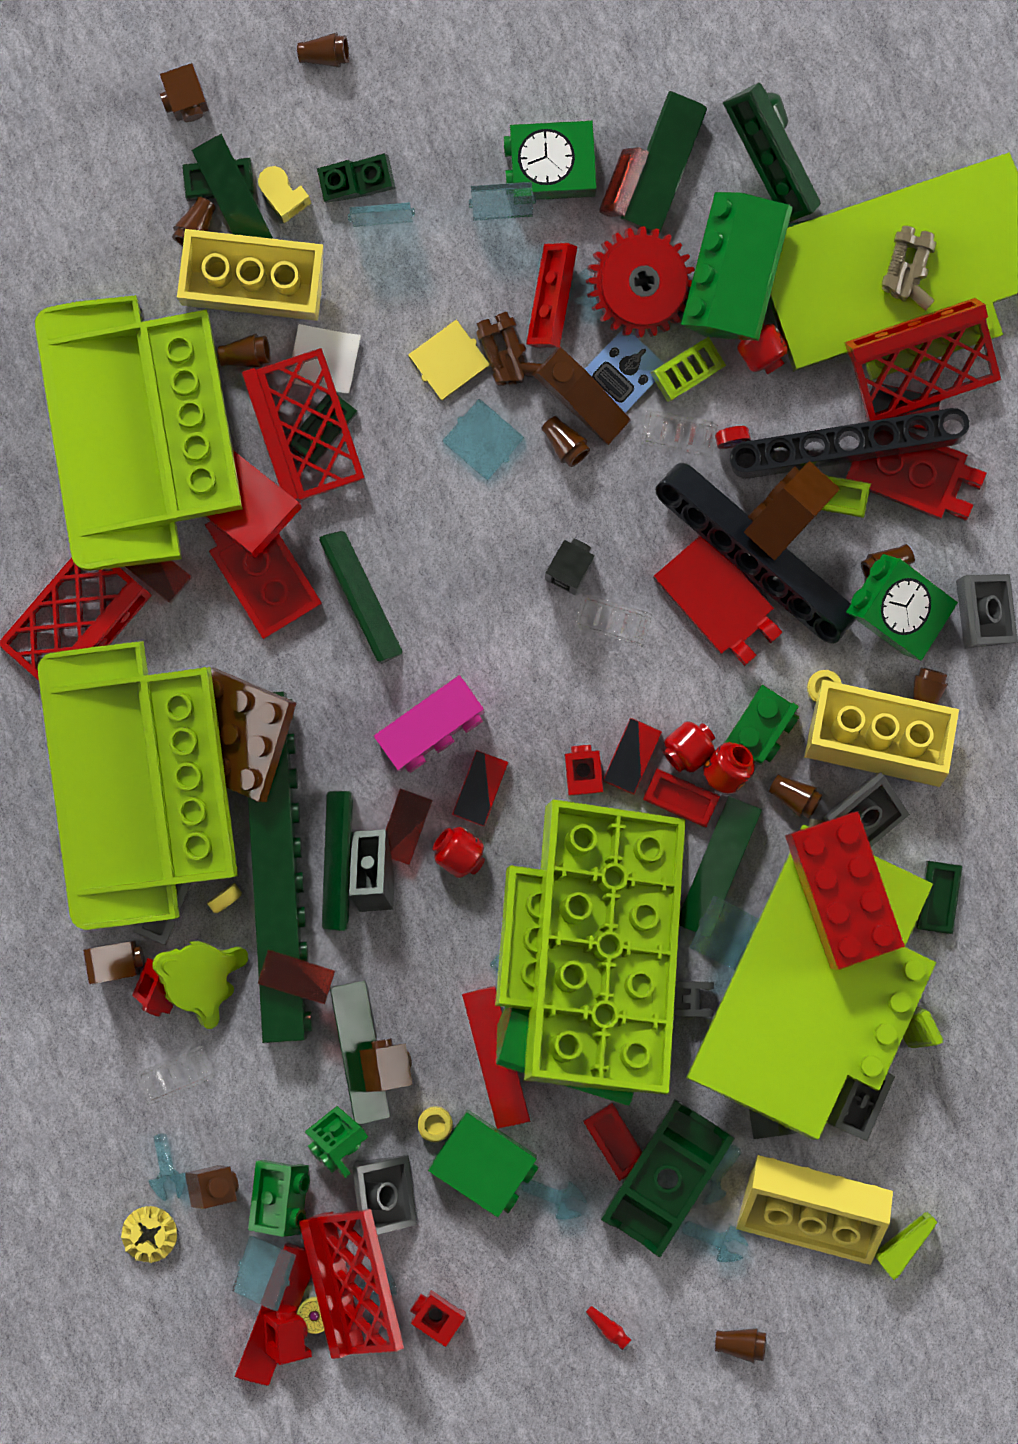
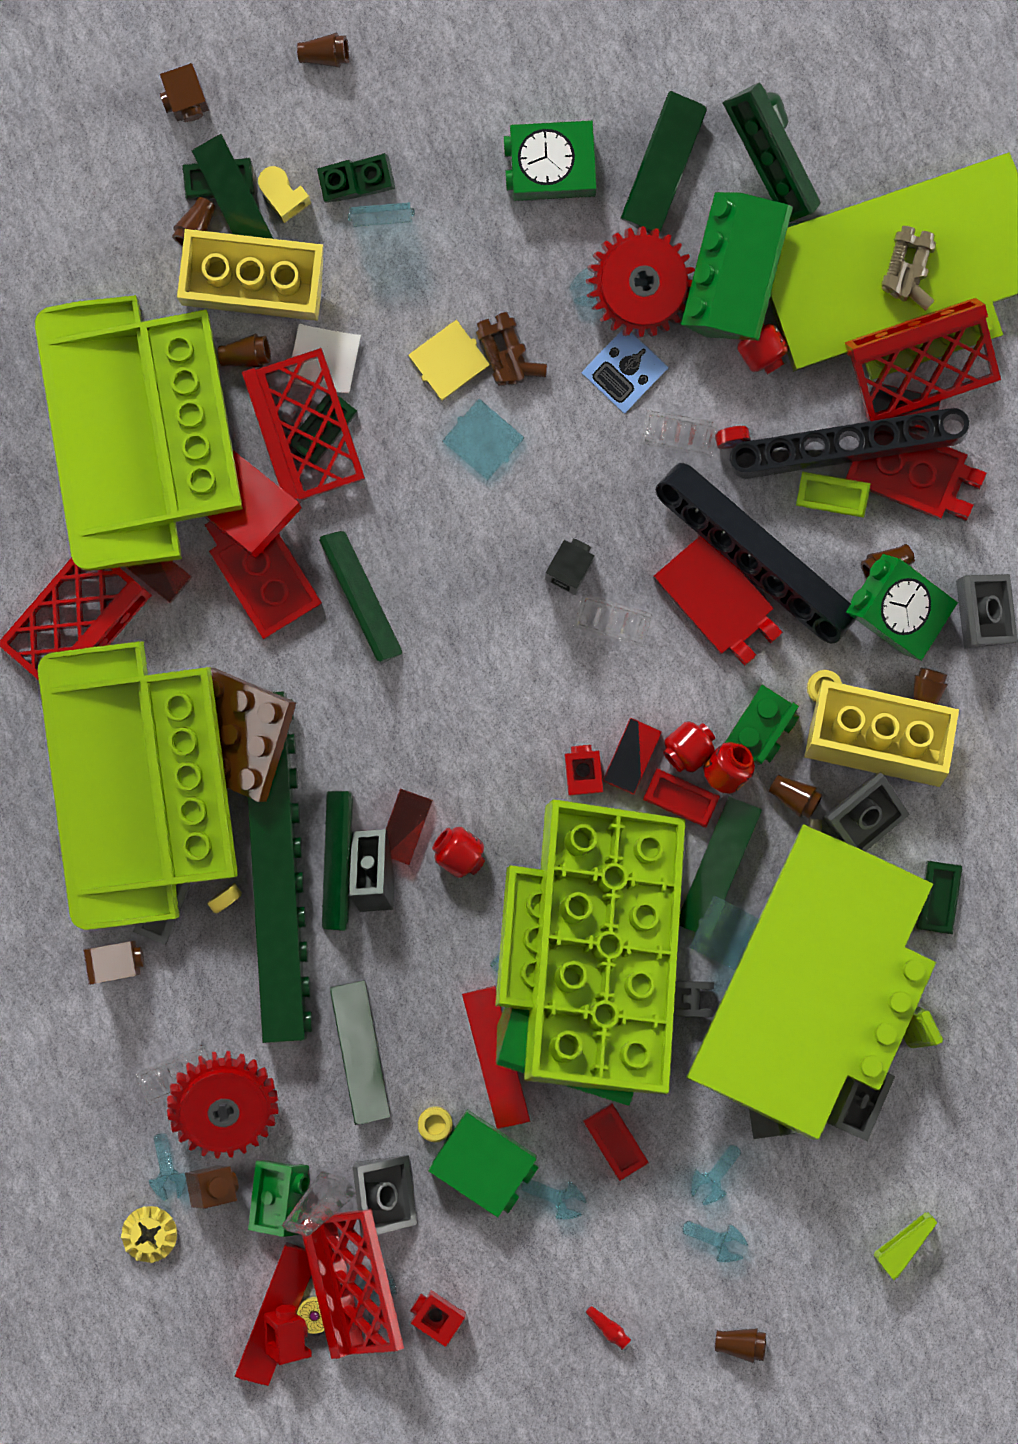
(151, 992): red brick -> none
(198, 978): lime tile -> none
(218, 1081): none -> red gear
(264, 1273): clear light blue piece -> none
(296, 976): clear red tile -> none
(319, 1203): none -> clear slope
(334, 1138): green bracket -> none
(386, 1066): brick -> none
(430, 725): dark pink brick -> none
(480, 788): black tile -> none
(502, 201): clear light blue piece -> none
(551, 295): red plate -> none
(566, 442): reddish brown cone -> none
(582, 395): reddish brown slope -> none
(623, 182): clear red tile -> none
(665, 384): lime slope -> none
(680, 1143): dark green piece -> none
(790, 508): reddish brown brick -> none
(815, 1210): light yellow slope -> none
(844, 891): red brick -> none

